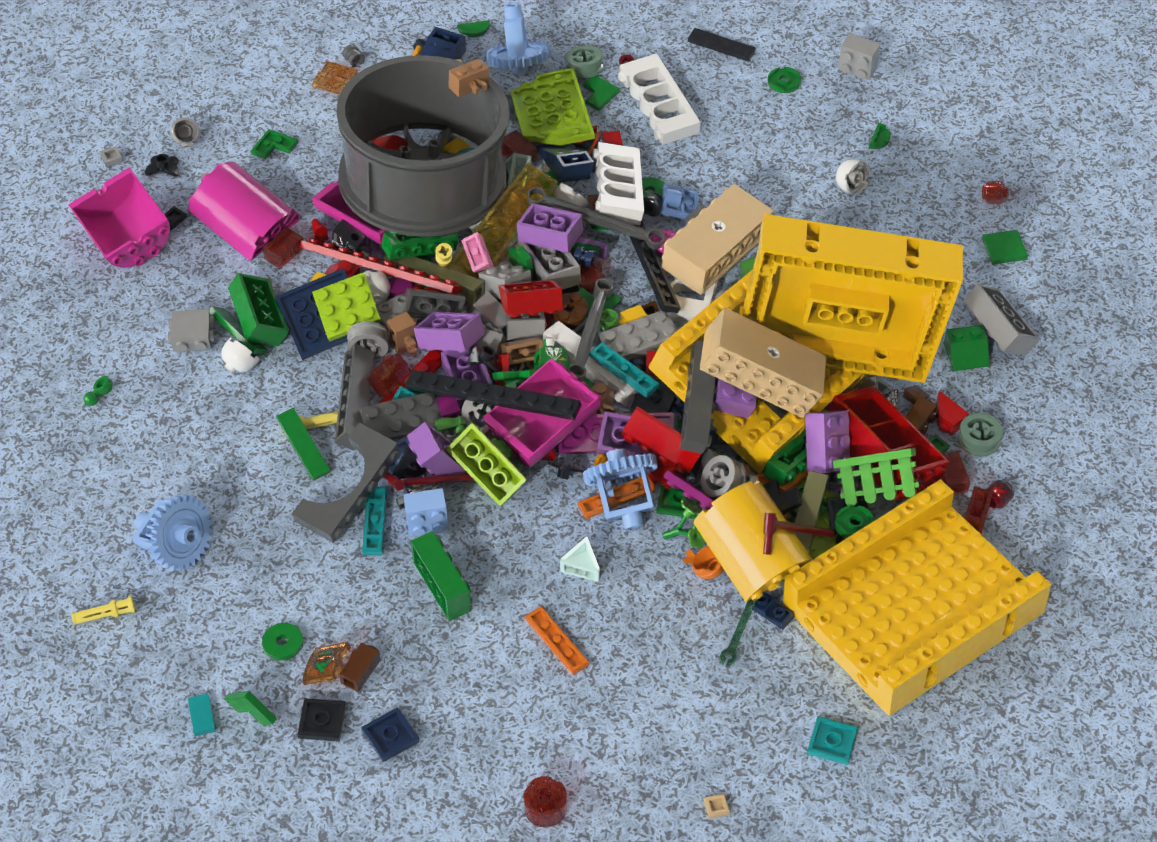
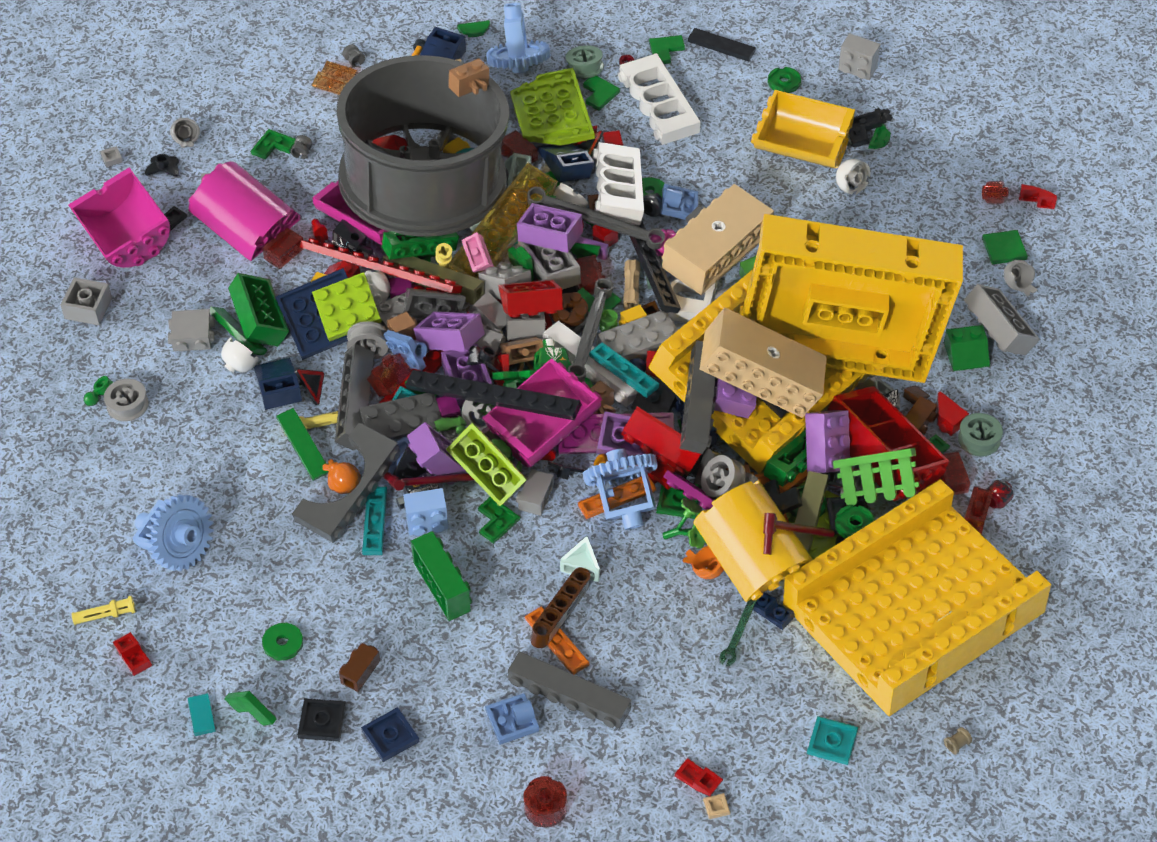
(86, 301): none -> light grey brick
(119, 407): none -> light grey wheel
(132, 654): none -> red slope
(277, 383): none -> dark blue slope
(301, 146): none -> dark grey wheel
(312, 382): none -> piece
(325, 663): clear orange slope -> none
(342, 476): none -> orange hat
(410, 349): none -> medium blue plate
(500, 521): none -> green tile
(512, 718): none -> medium blue plate
(535, 492): none -> light grey brick
(560, 608): none -> reddish brown beam
(569, 690): none -> dark grey brick
(585, 257): dark blue wheel -> none
(605, 235): none -> red brick
(631, 290): none -> tan axle
(664, 45): none -> green tile
(699, 779): none -> red slope
(804, 129): none -> yellow cylinder
(862, 124): none -> black tile
(884, 115): none -> black plant
(958, 740): none -> dark tan bush
(1022, 273): none -> light grey hat
(1035, 194): none -> red slope

